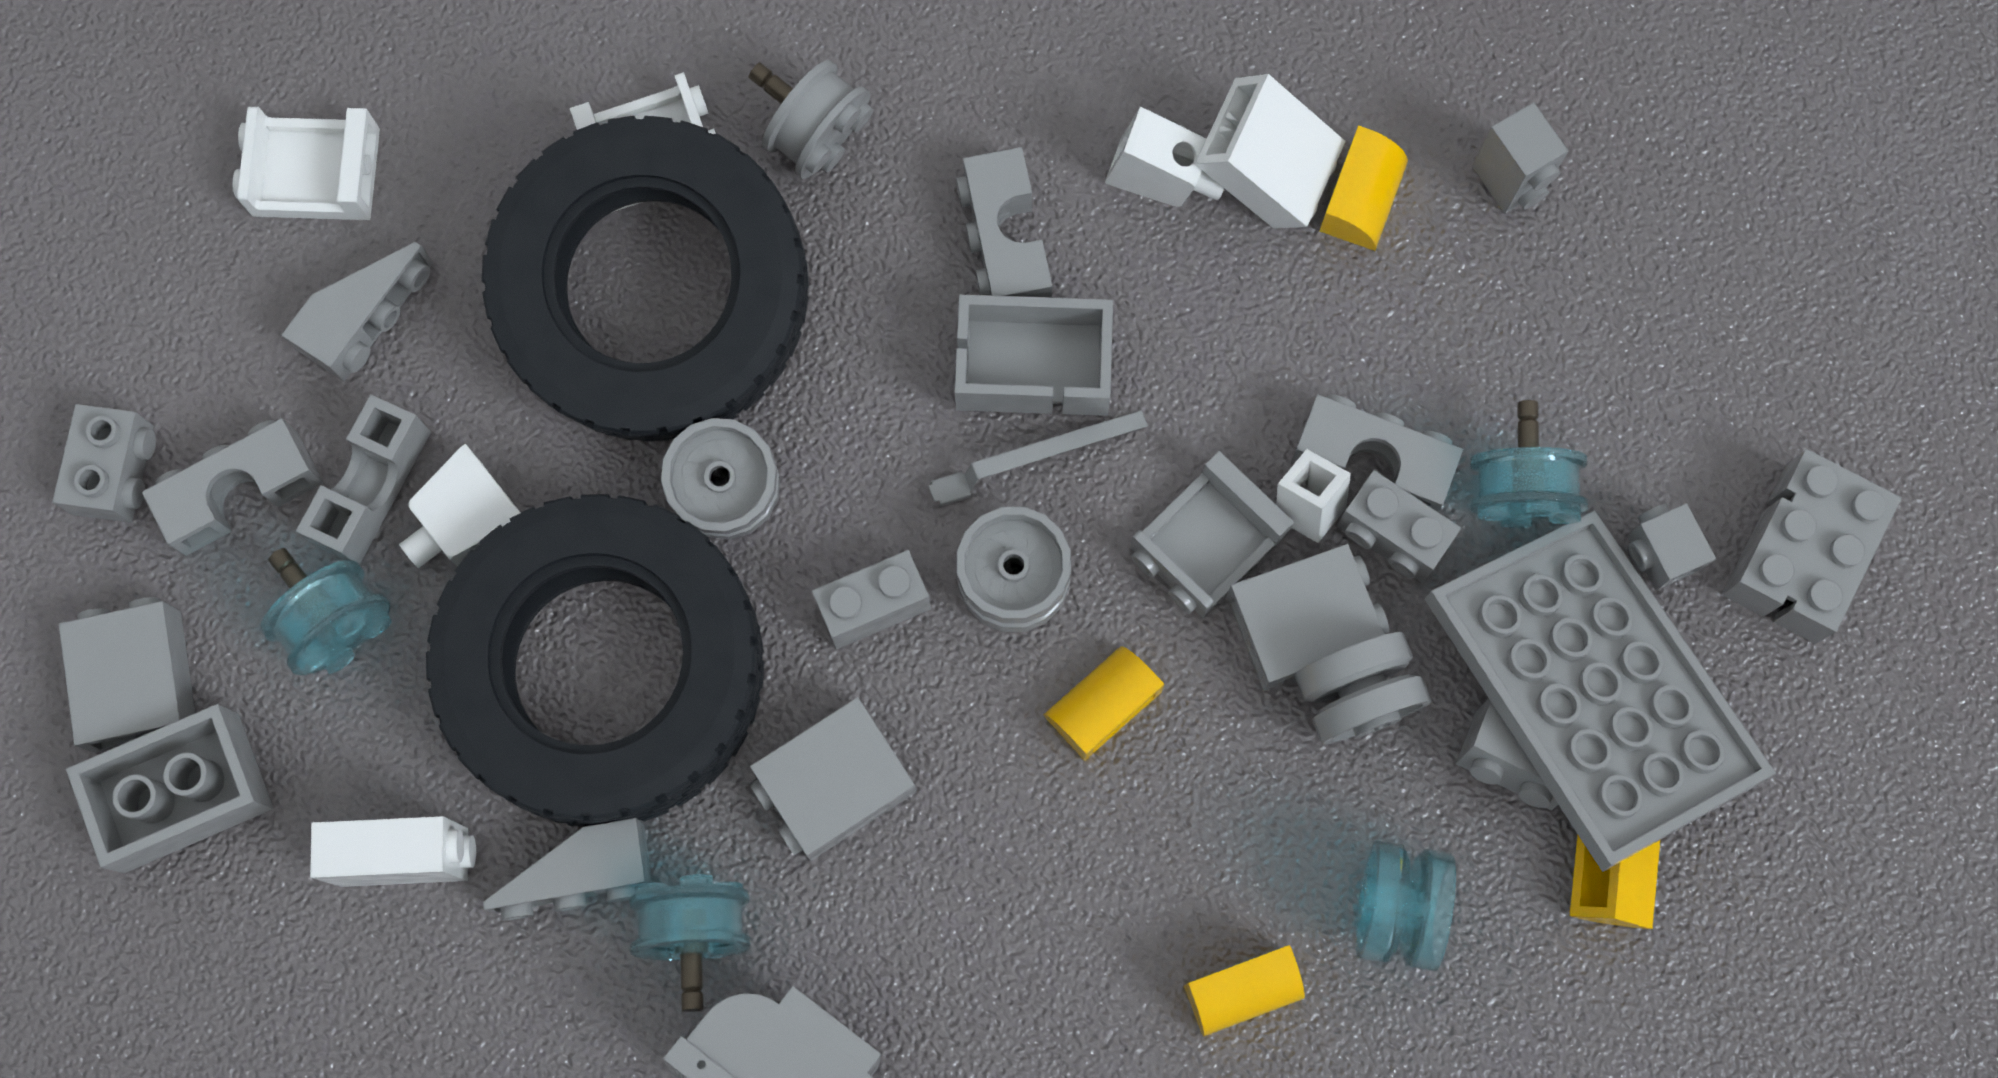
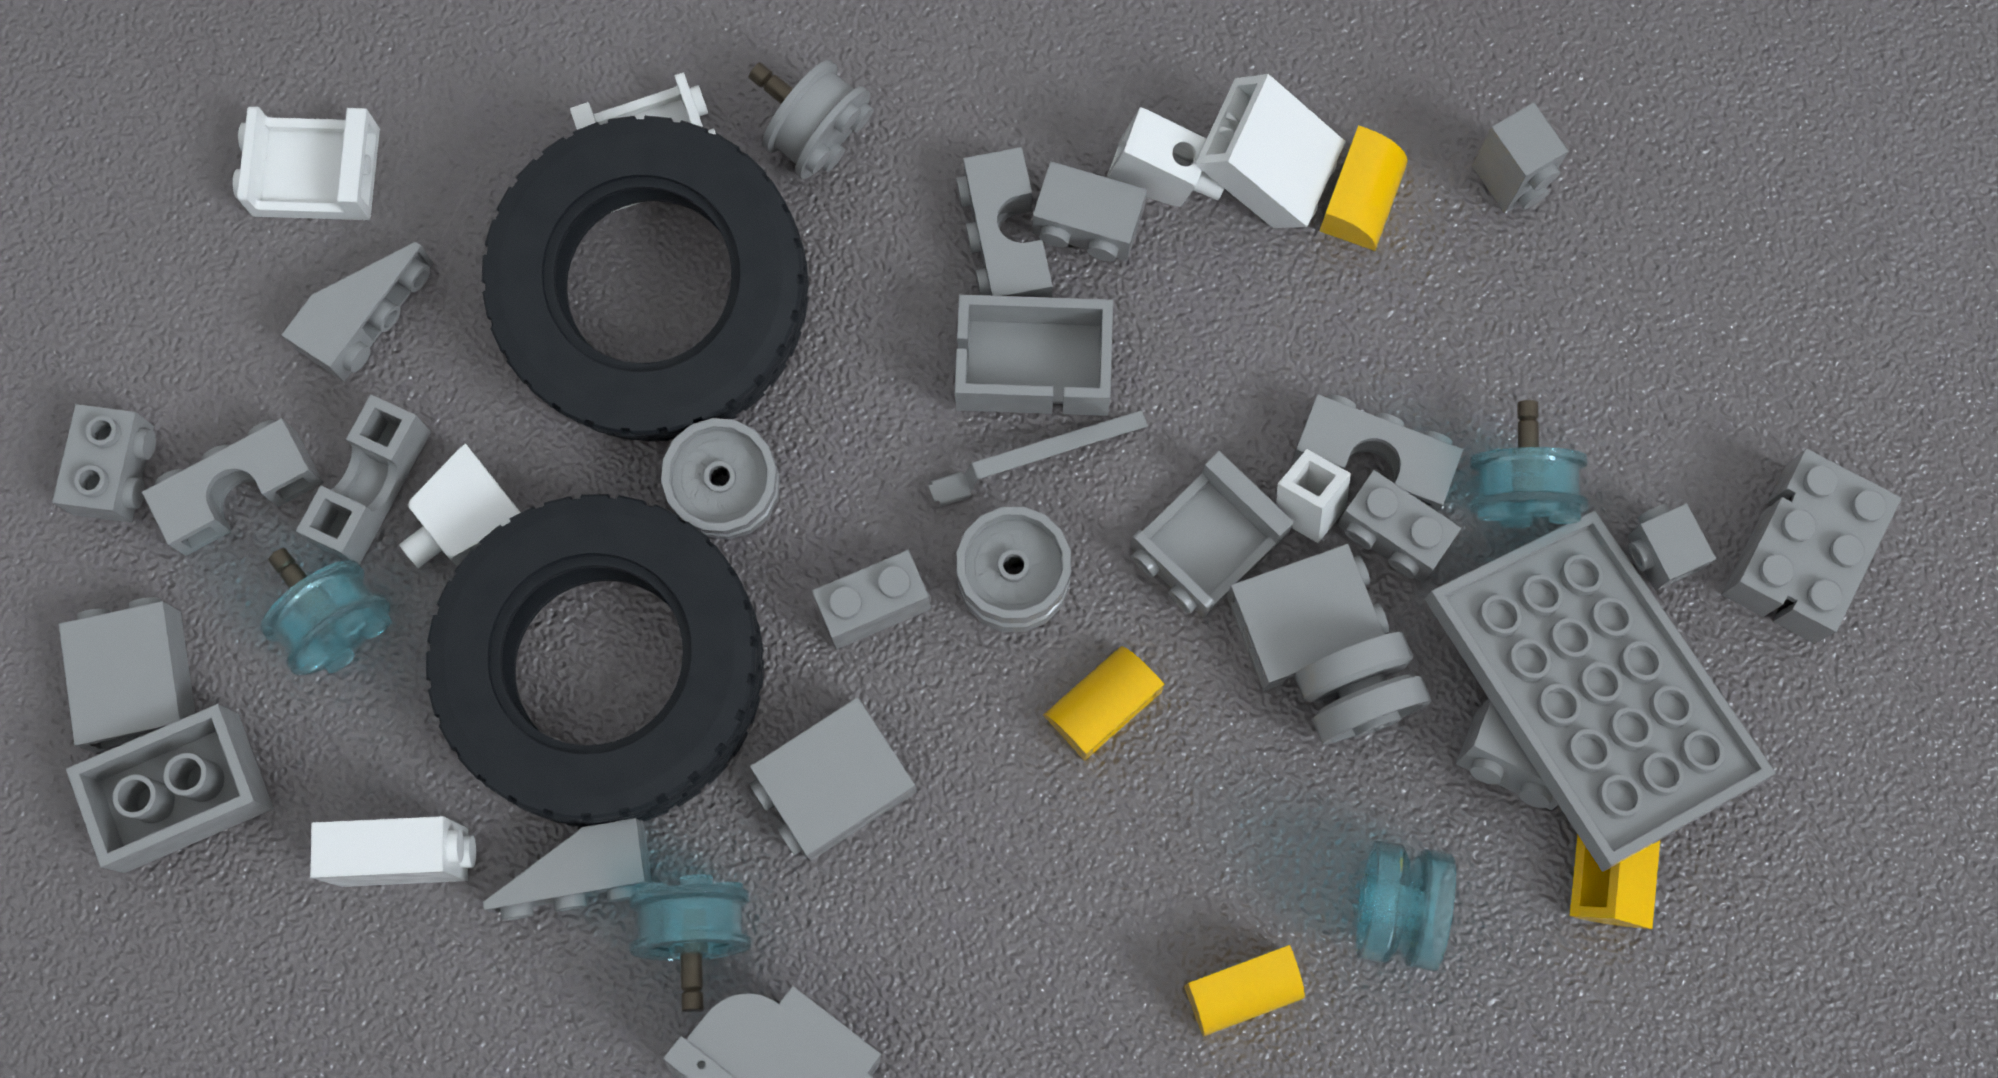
(1088, 212): none -> light grey brick

